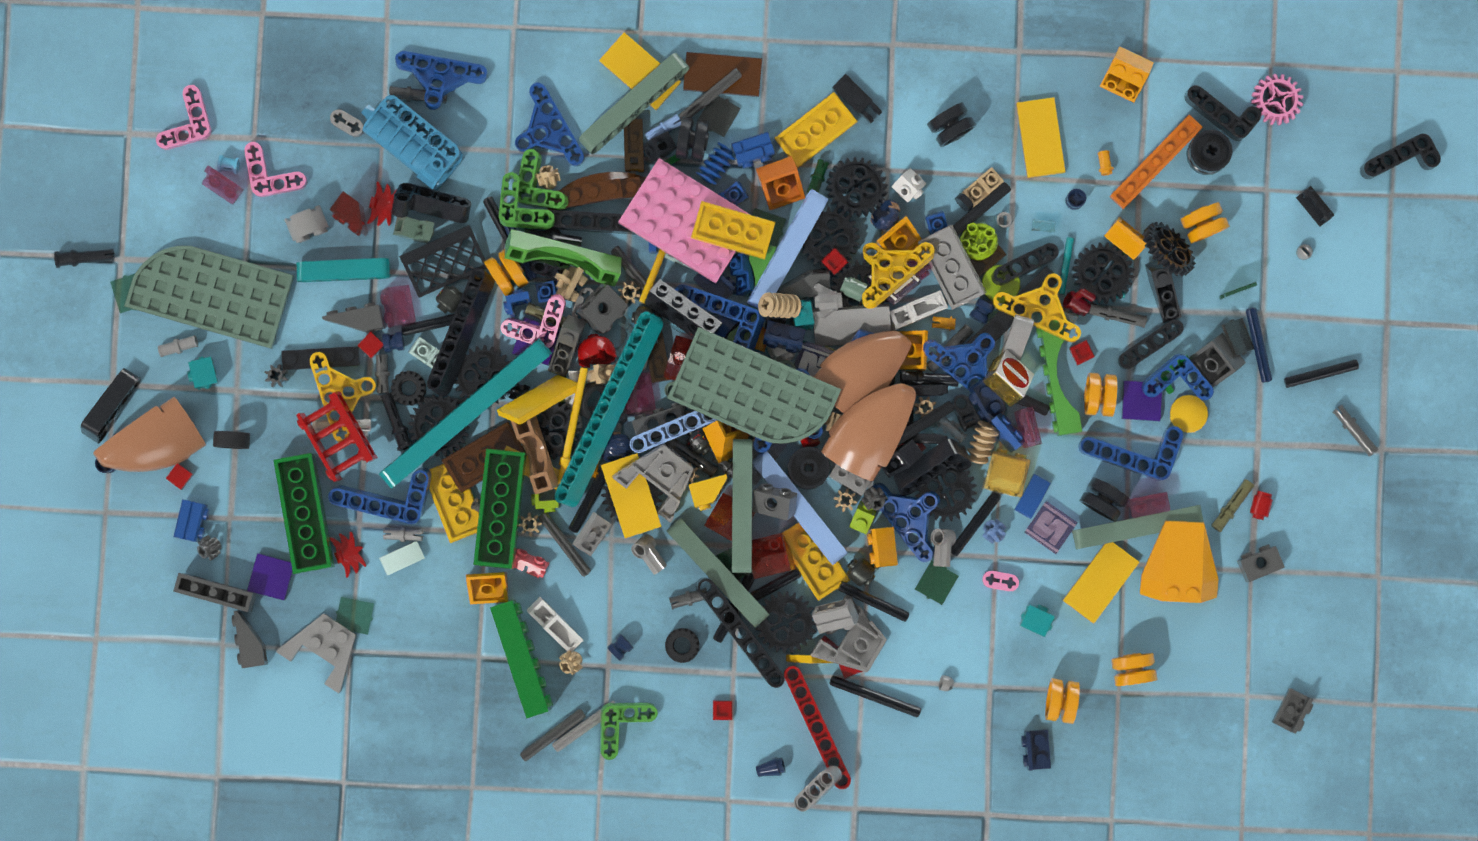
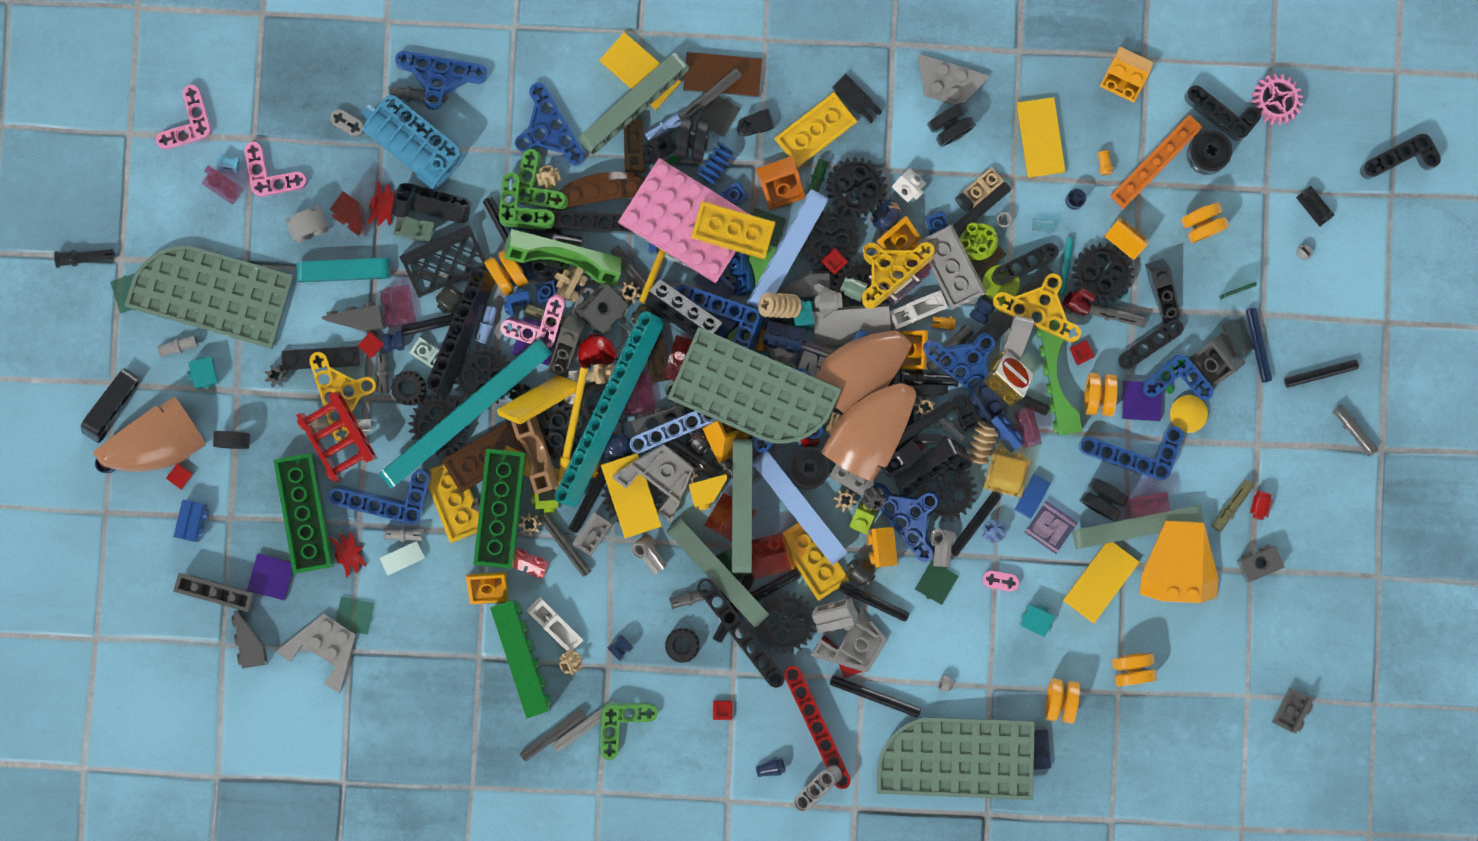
(209, 547): dark grey gear -> none
(399, 431): black pin -> none
(486, 325): none -> light blue axle
(753, 150): blue brick -> none
(759, 122): none -> black piece
(764, 503): dark grey brick -> none
(804, 659): yellow tile -> none
(948, 81): none -> light grey wing
(959, 759): none -> sand green plate
(1169, 249): black gear -> none

